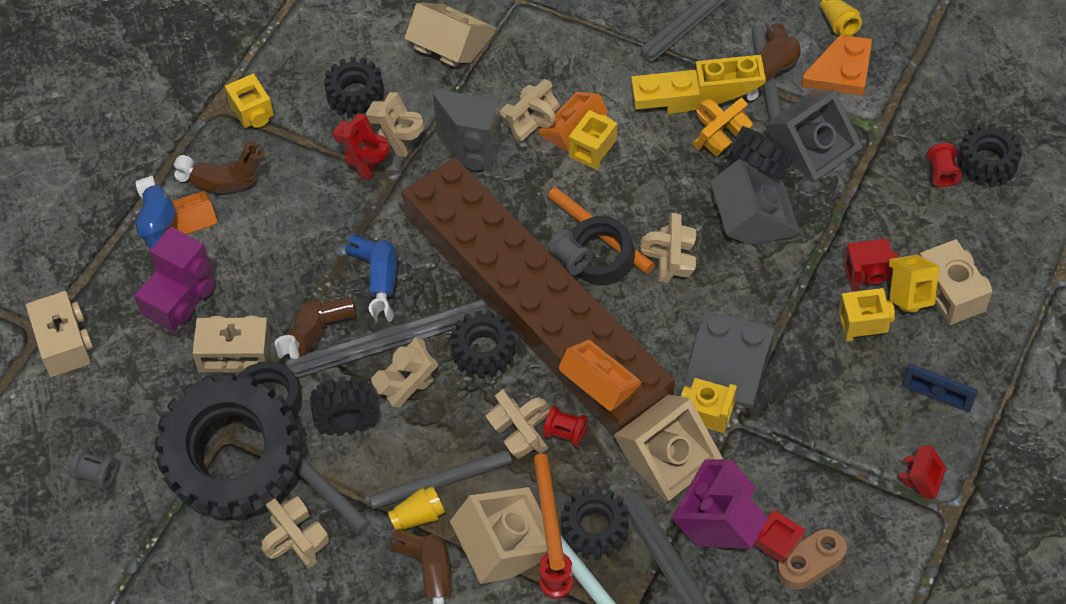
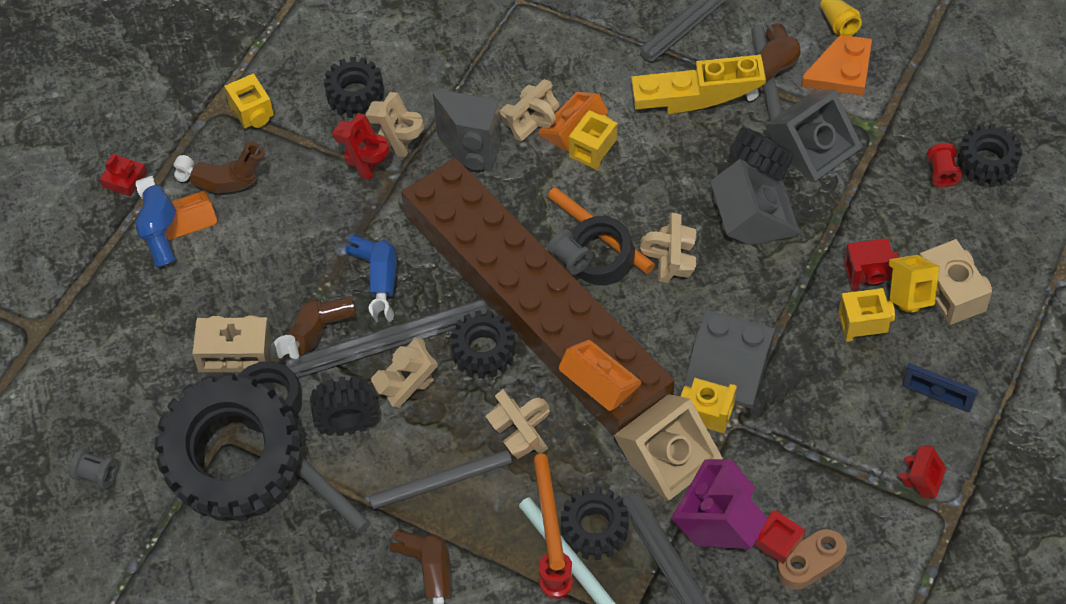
(59, 334): tan brick -> none
(122, 175): none -> red tile
(179, 282): magenta brick -> none
(288, 535): tan hips -> none
(418, 509): yellow cone -> none
(447, 33): tan slope -> none
(501, 533): tan slope -> none
(565, 426): red bush -> none
(716, 121): light orange hips -> none

